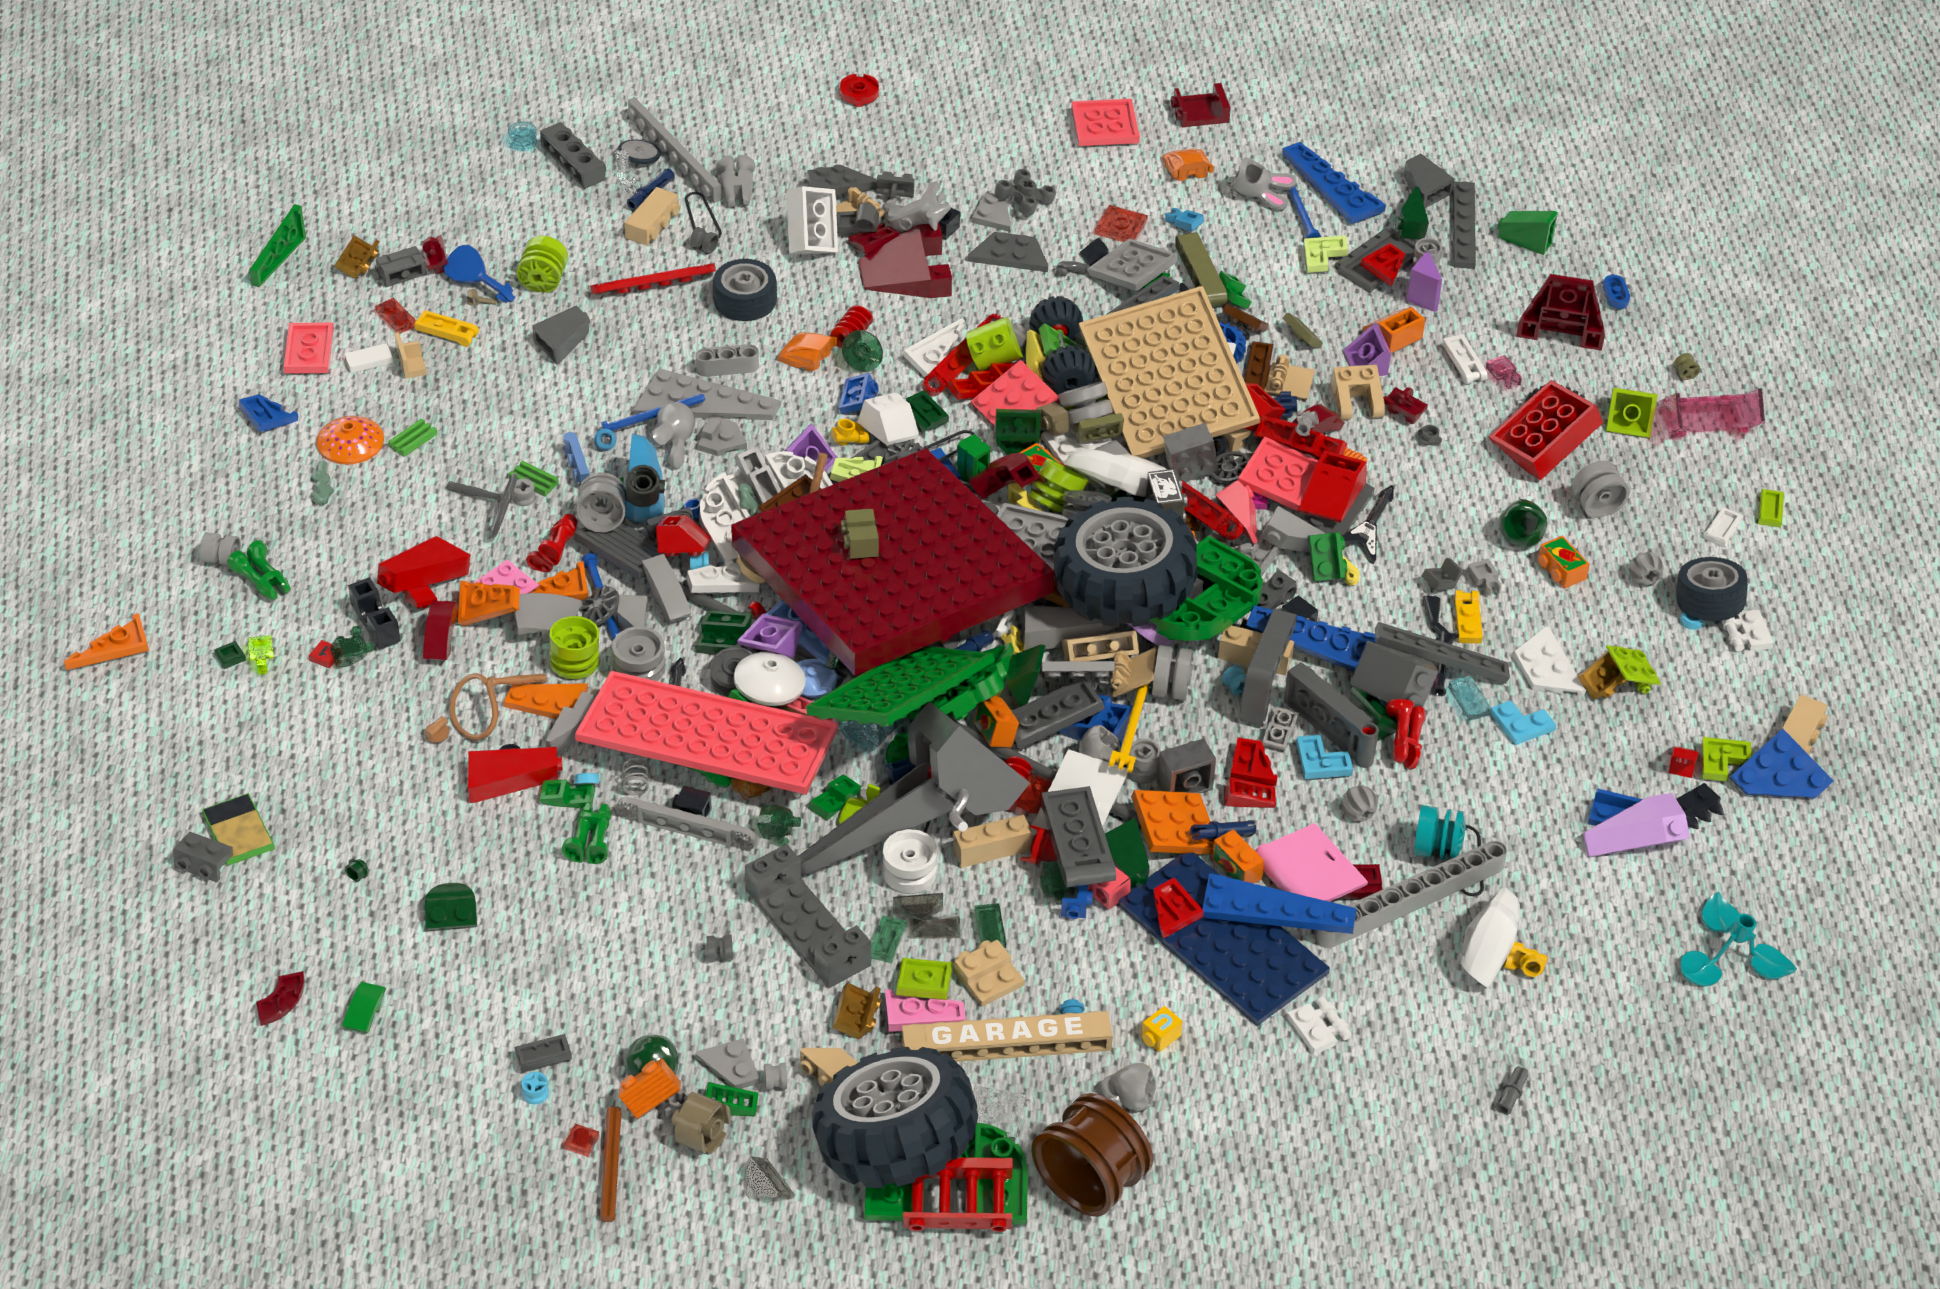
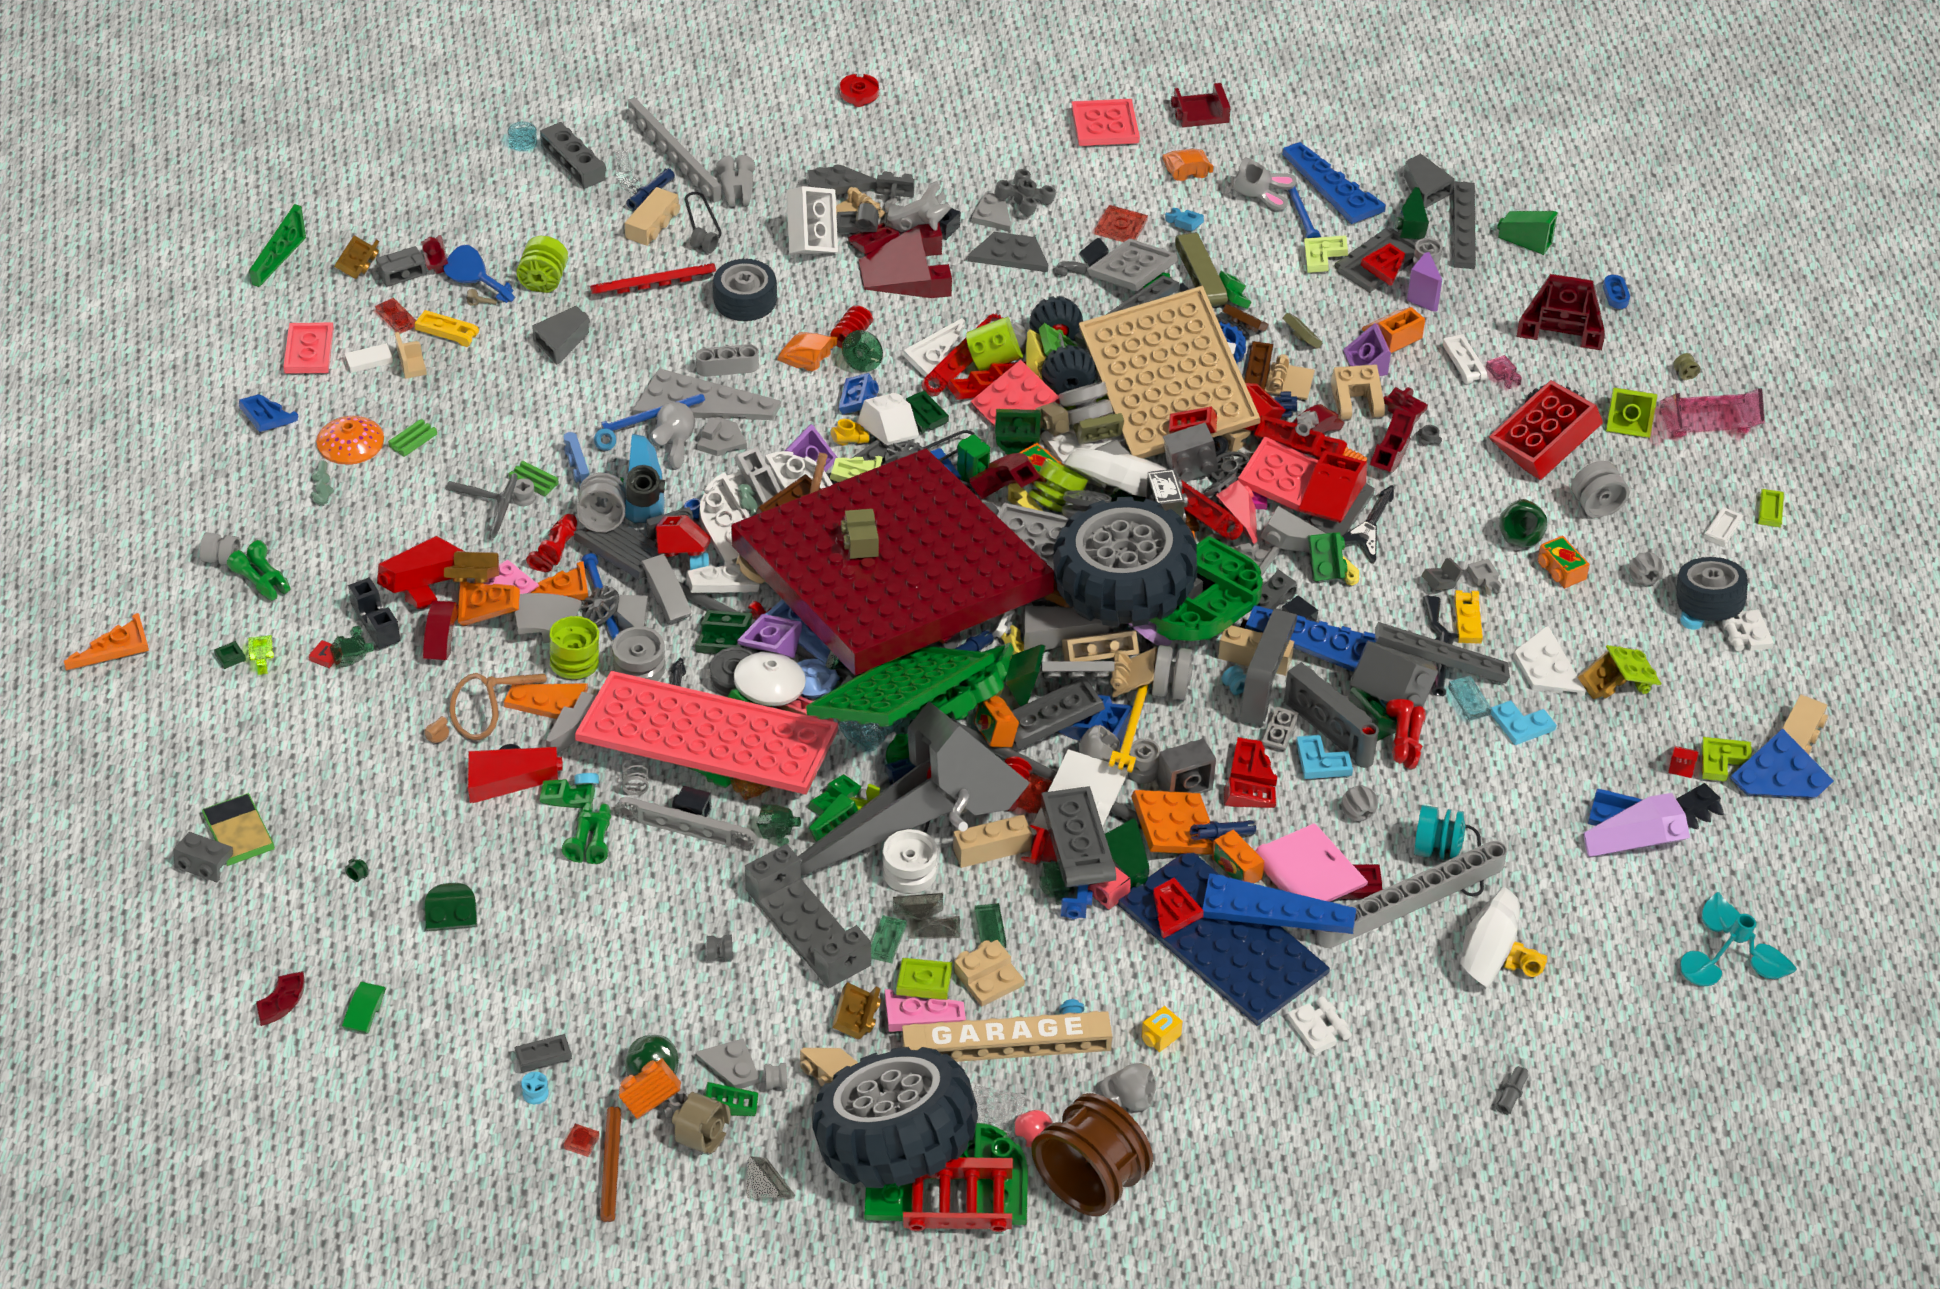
(473, 565): none -> pearl gold bracket
(640, 151): light grey wheel -> none
(833, 816): none -> green slope
(1031, 1124): none -> coral hair
(1204, 415): none -> red slope
(1219, 485): none -> dark grey wheel
(1396, 441): none -> dark red arch

